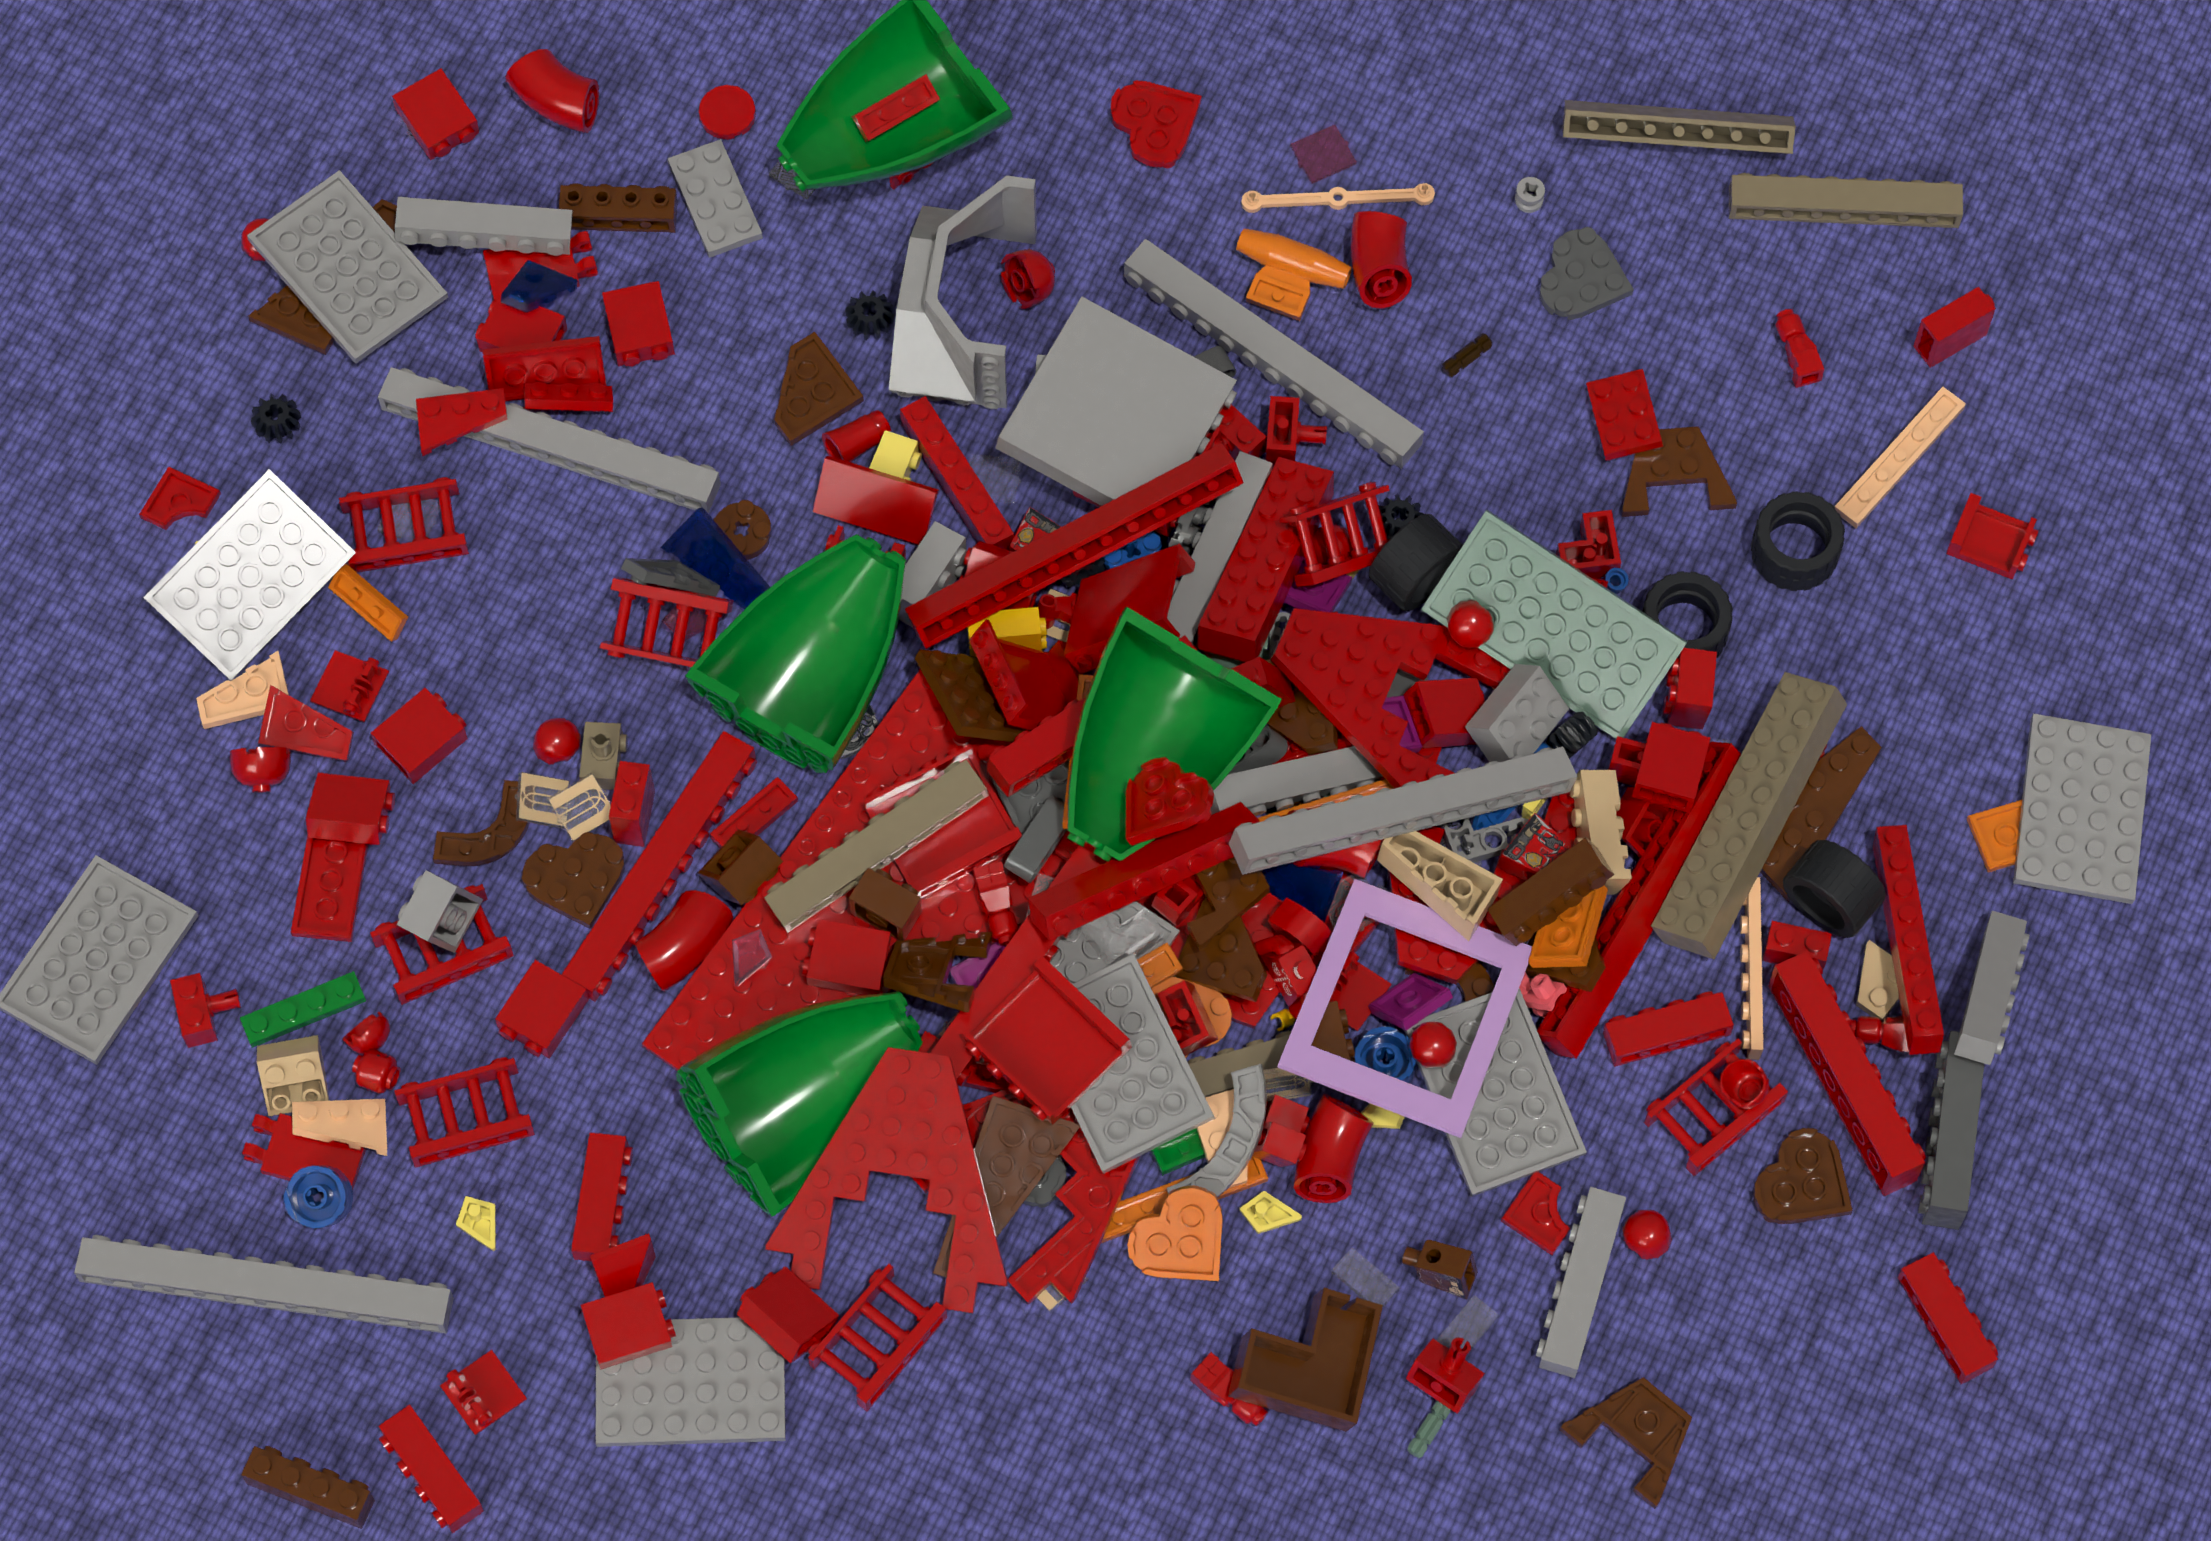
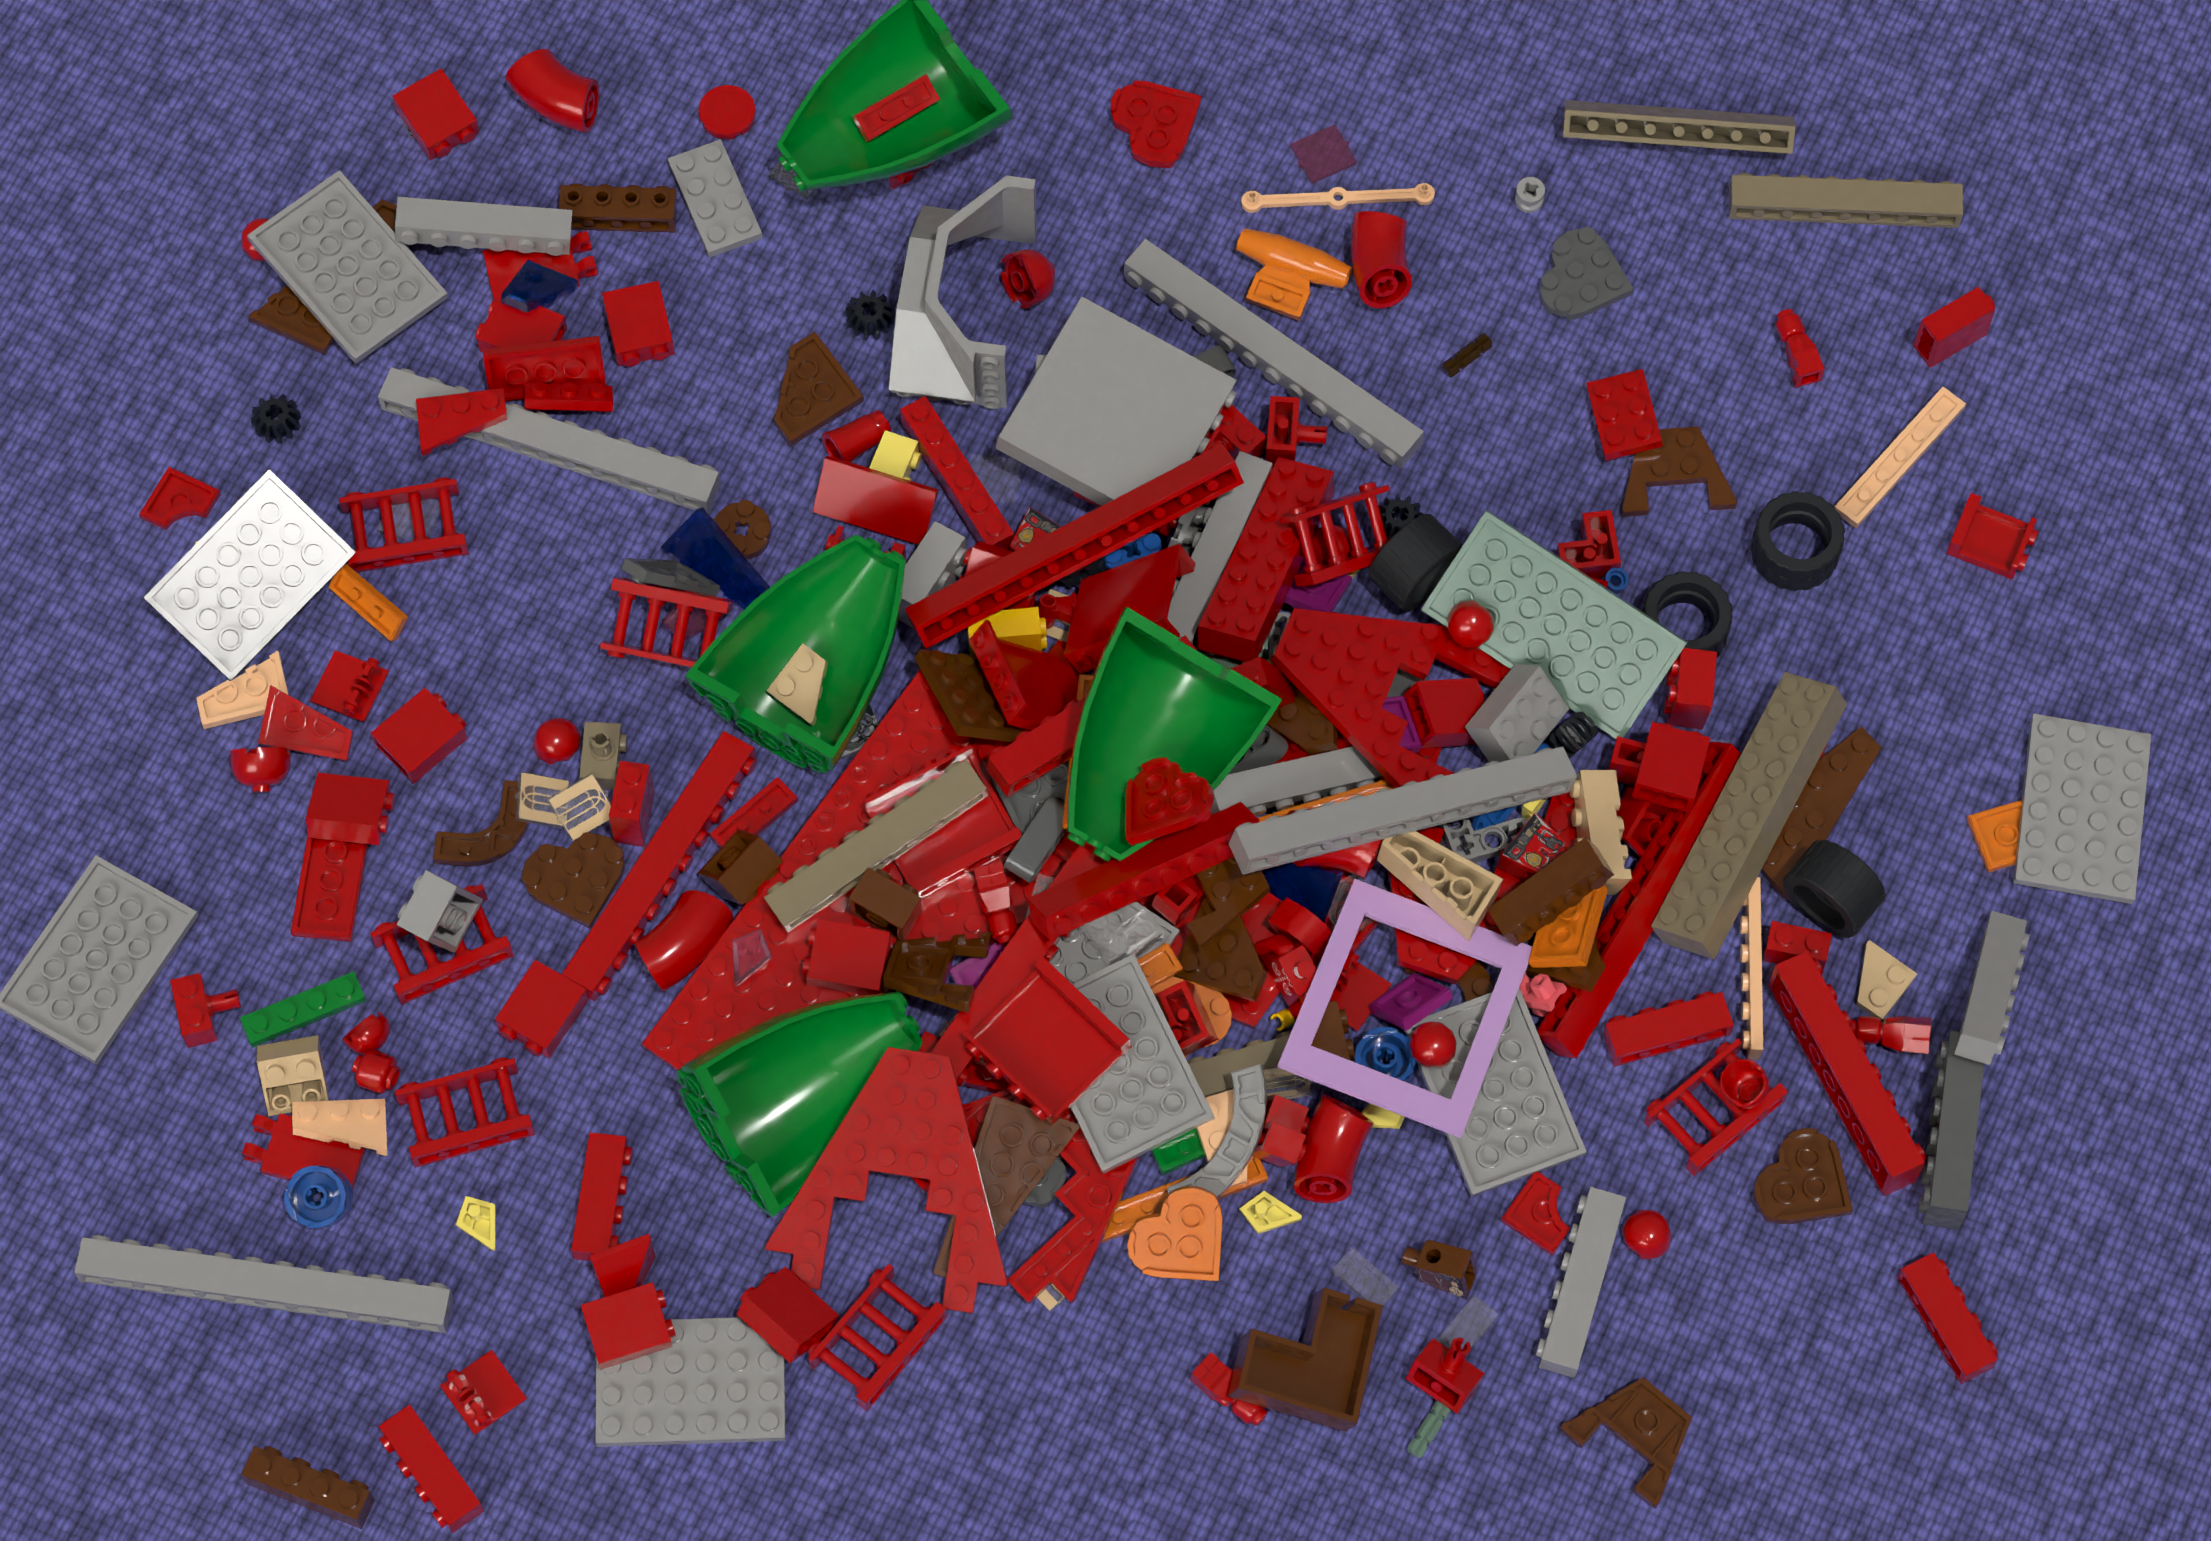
(801, 683): none -> tan wing
(1908, 940): red brick -> none

